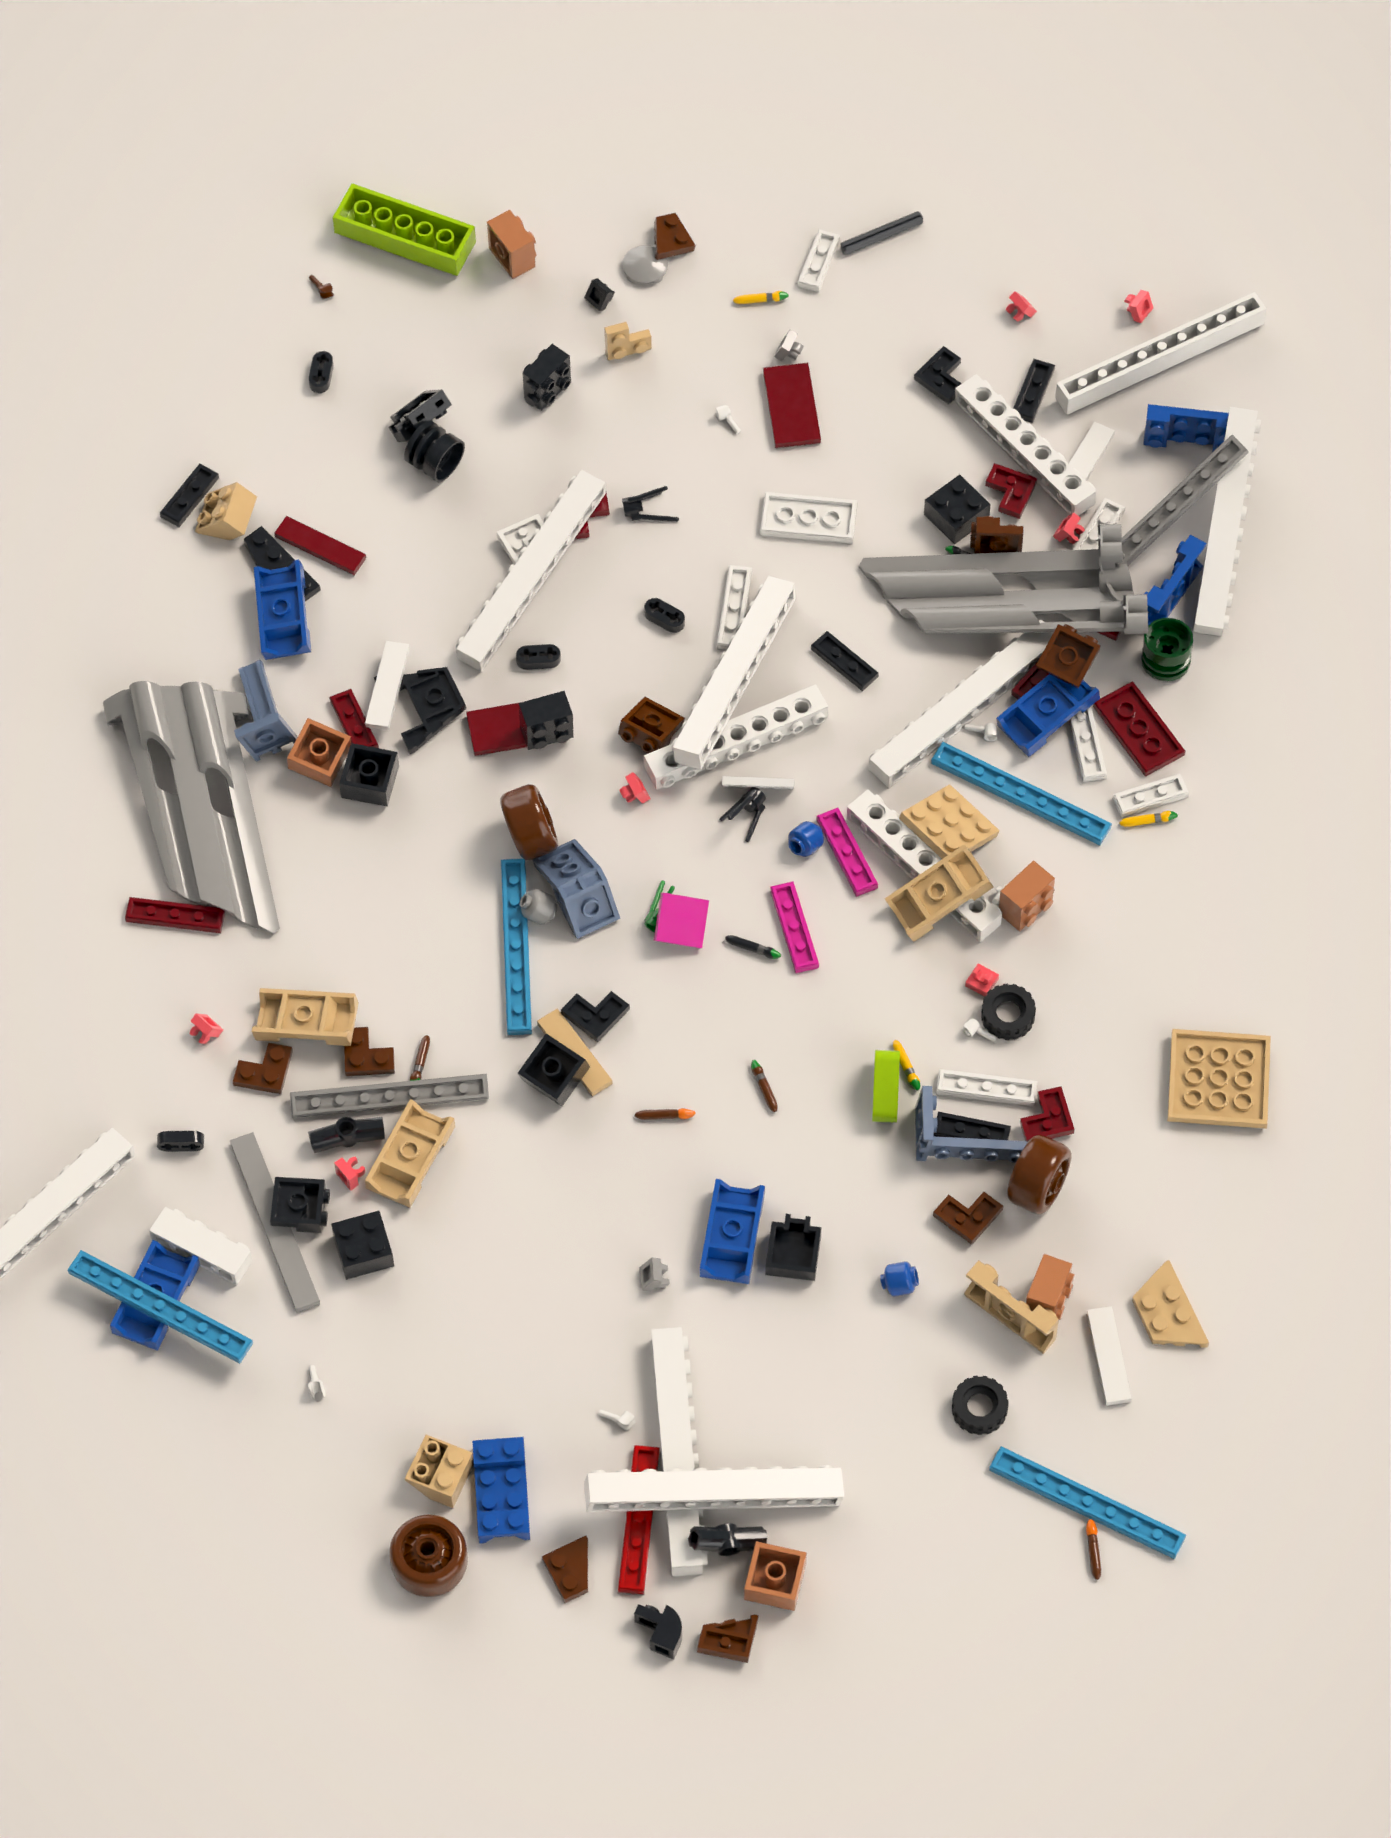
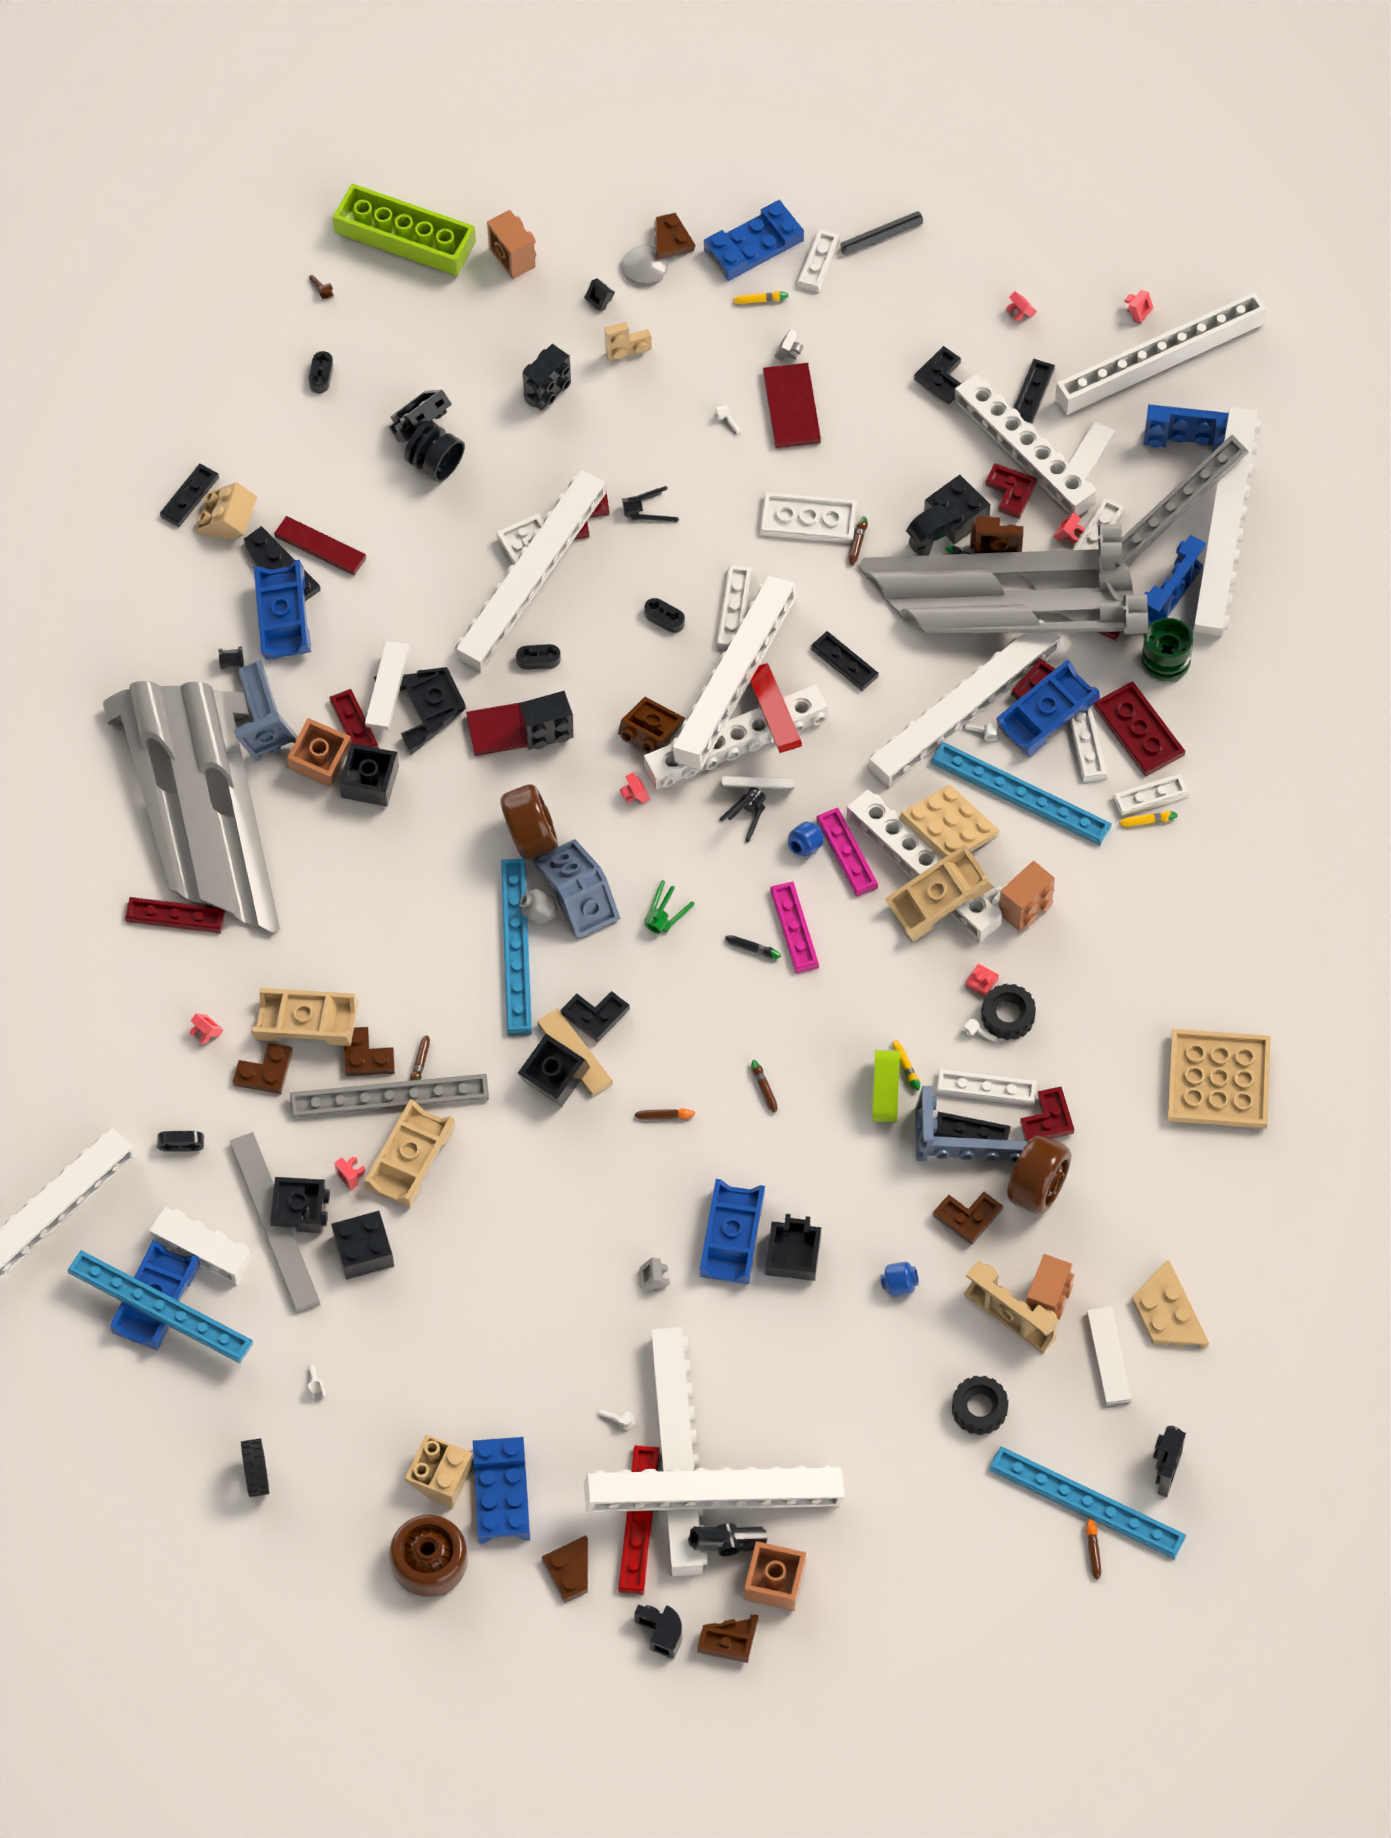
(231, 657): none -> black bush
(255, 1467): none -> black tyre
(331, 1136): black piece -> none
(681, 920): dark pink tile -> none
(755, 240): none -> blue piece
(774, 709): none -> tile
(858, 539): none -> reddish brown piece
(927, 528): none -> black brick
(1068, 655): reddish brown plate -> none
(1168, 1454): none -> black plate

